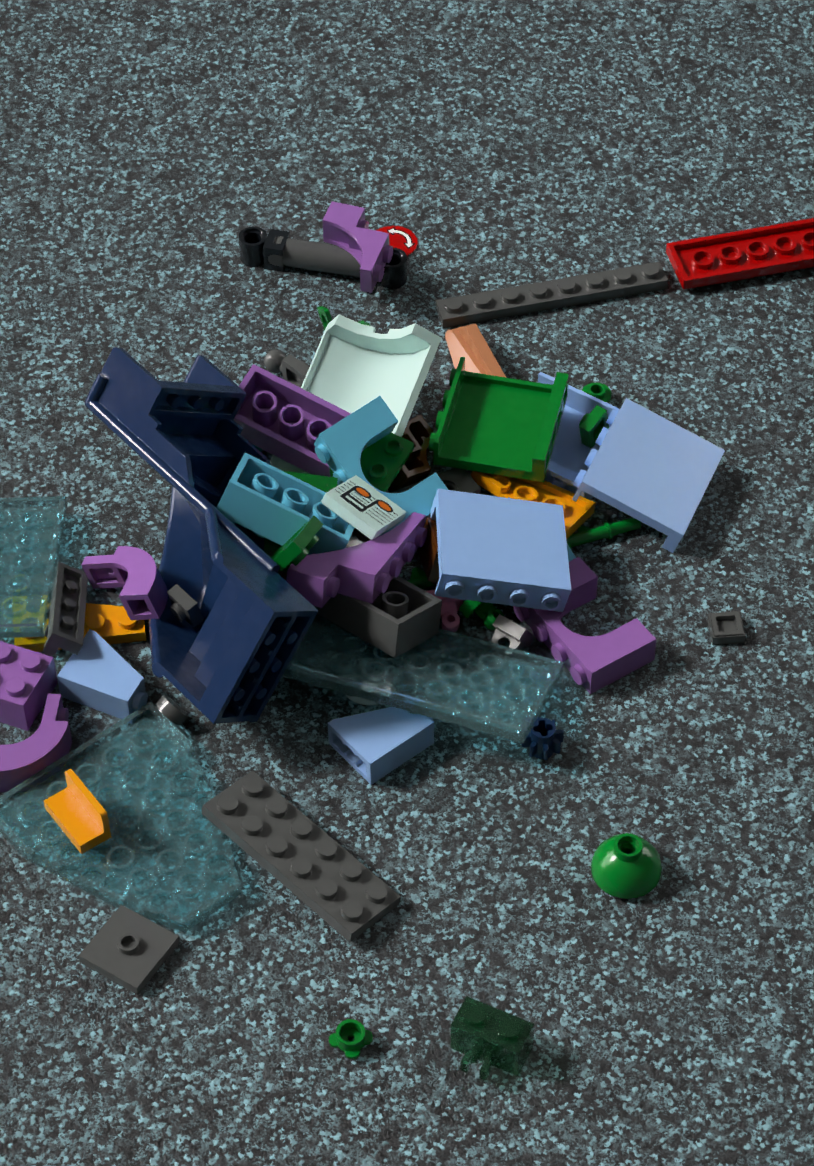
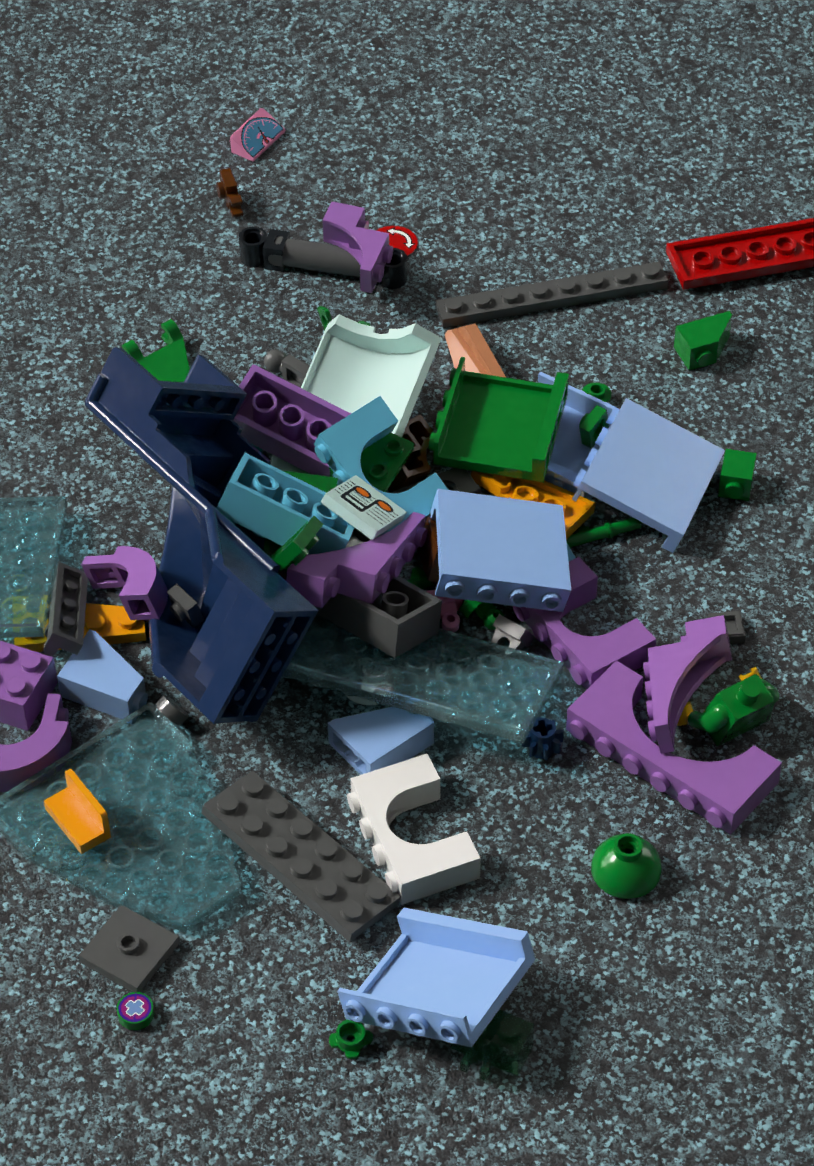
(135, 1011): none -> tile
(168, 362): none -> green flag
(228, 190): none -> reddish brown plate
(256, 135): none -> slope
(410, 868): none -> white arch
(441, 978): none -> light blue panel
(677, 672): none -> medium lavender arch
(702, 340): none -> green slope
(716, 790): none -> medium lavender arch
(734, 709): none -> green torso
(737, 474): none -> green brick

